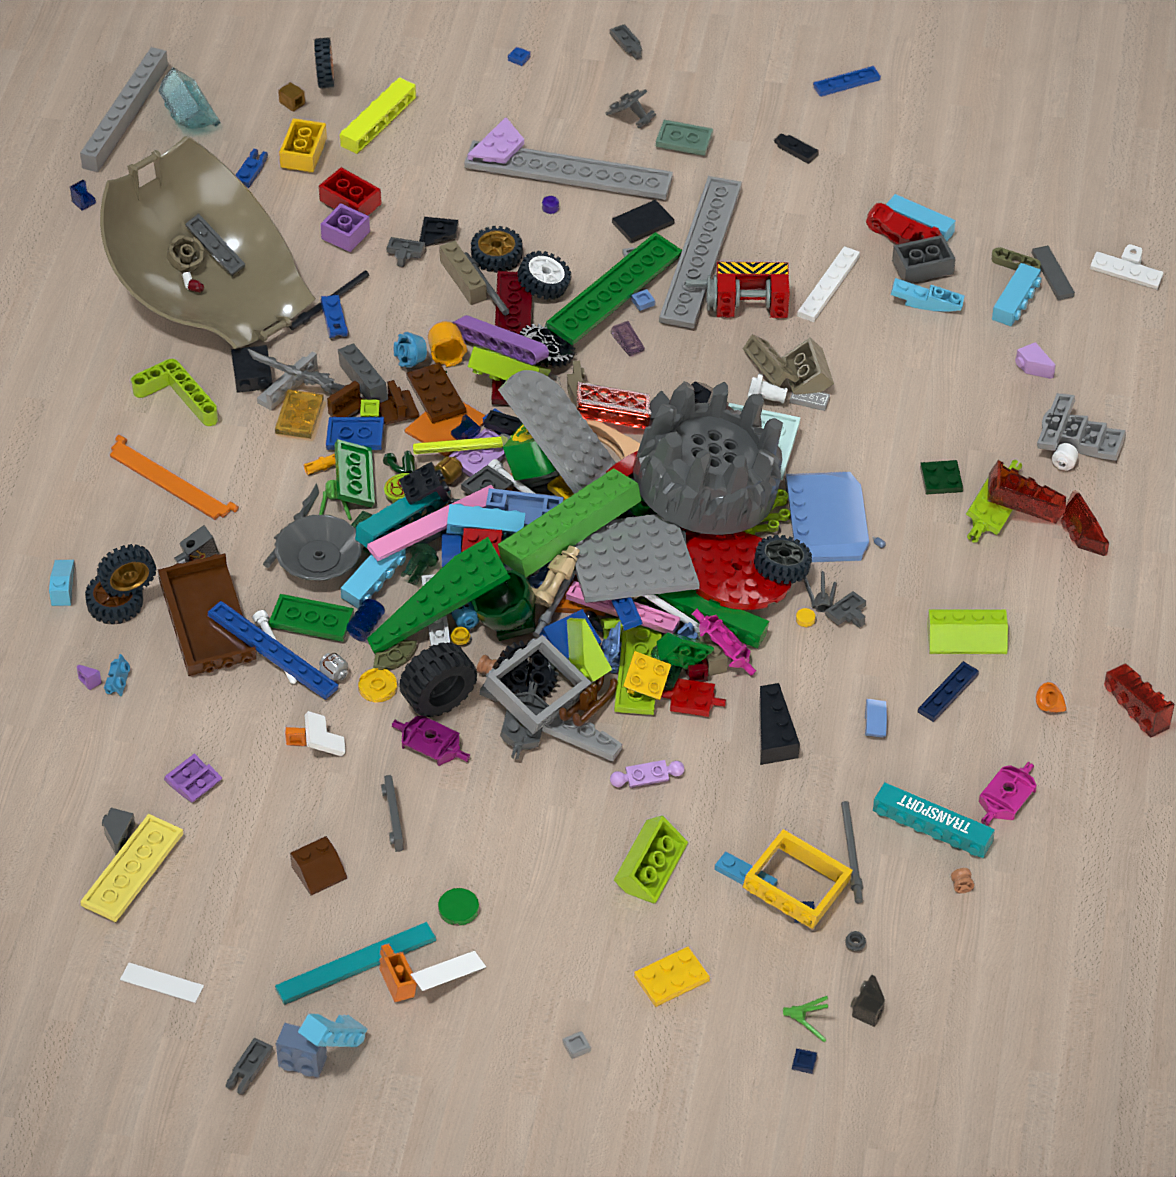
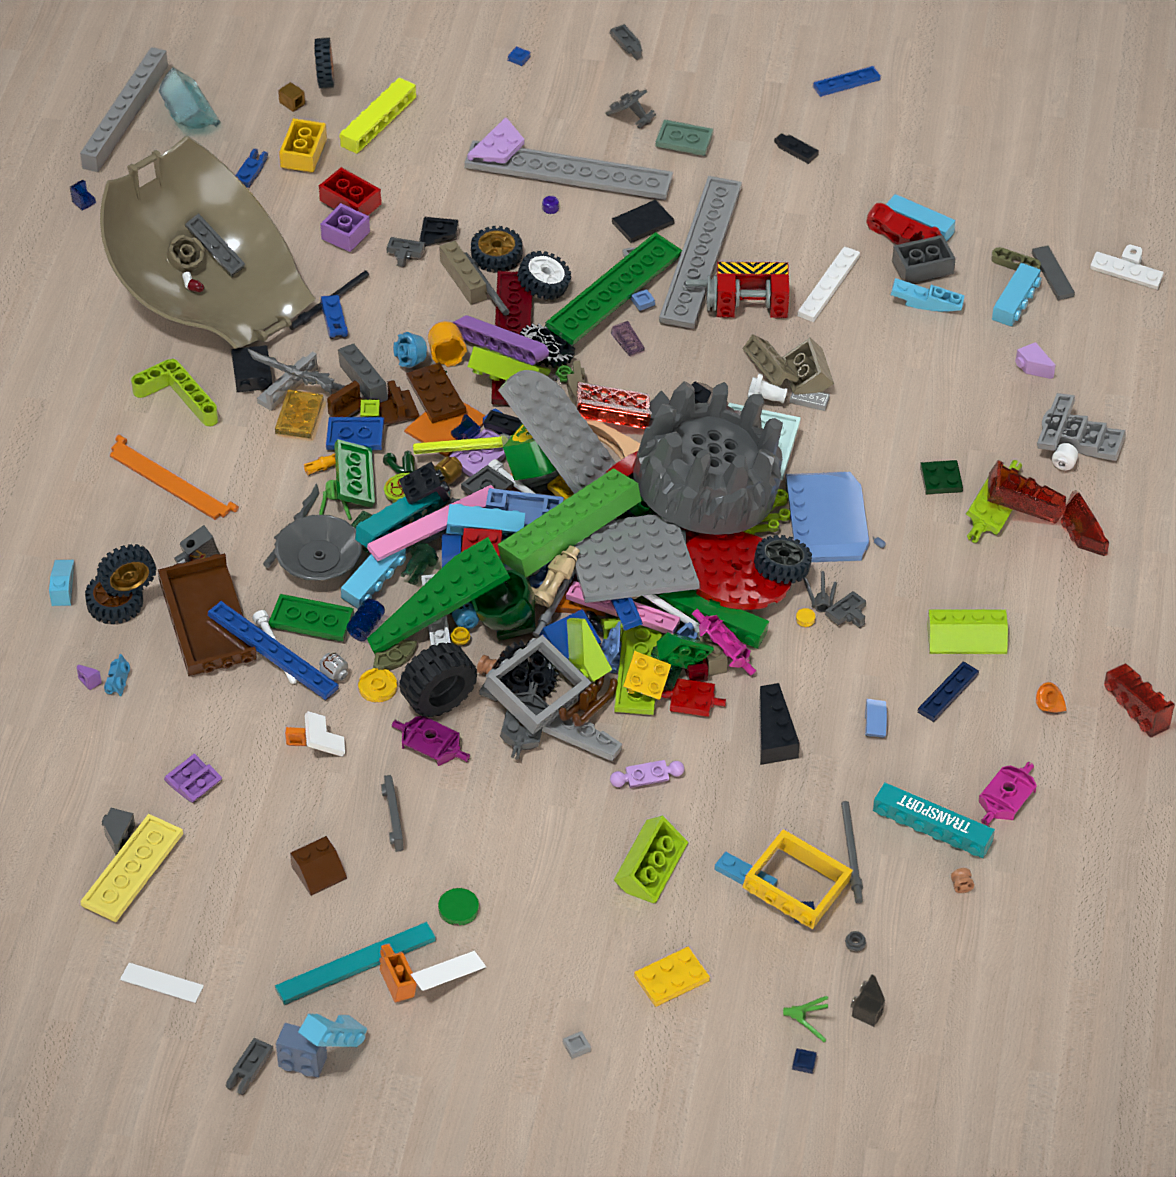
(562, 373): none -> bright green plate

